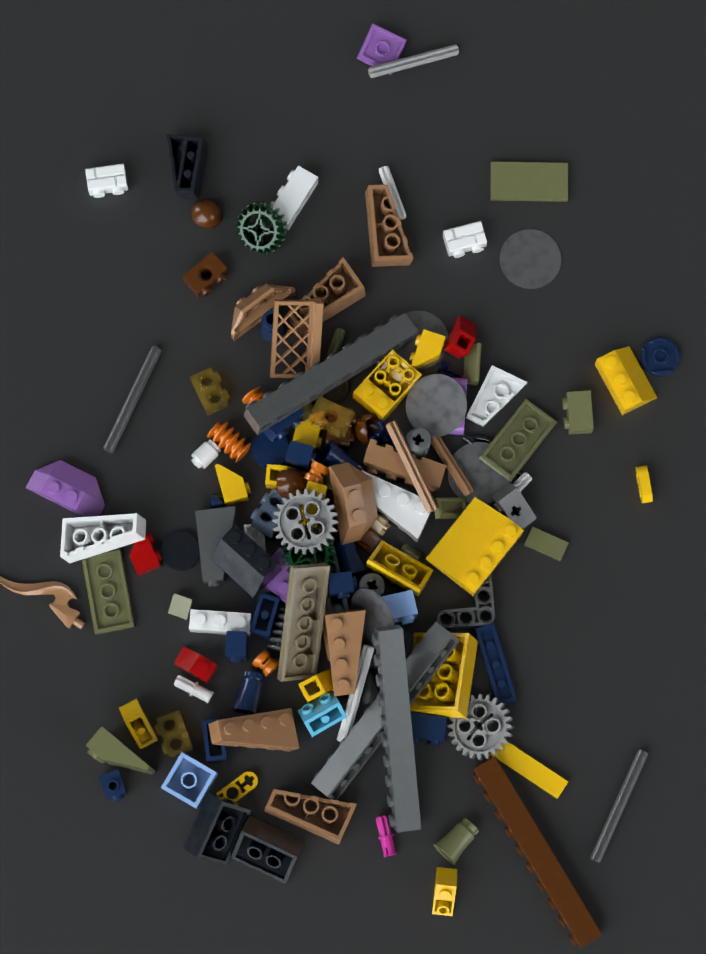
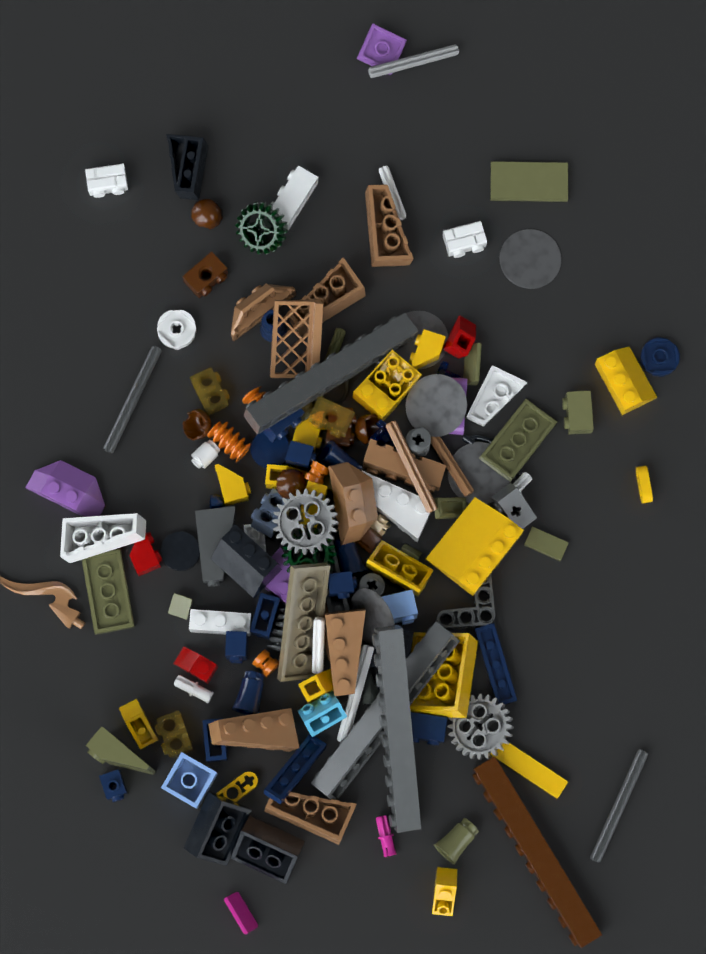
(176, 318): none -> white plate
(197, 424): none -> reddish brown hair
(241, 912): none -> dark pink slope
(295, 769): none -> dark blue plate
(318, 645): none -> white axle

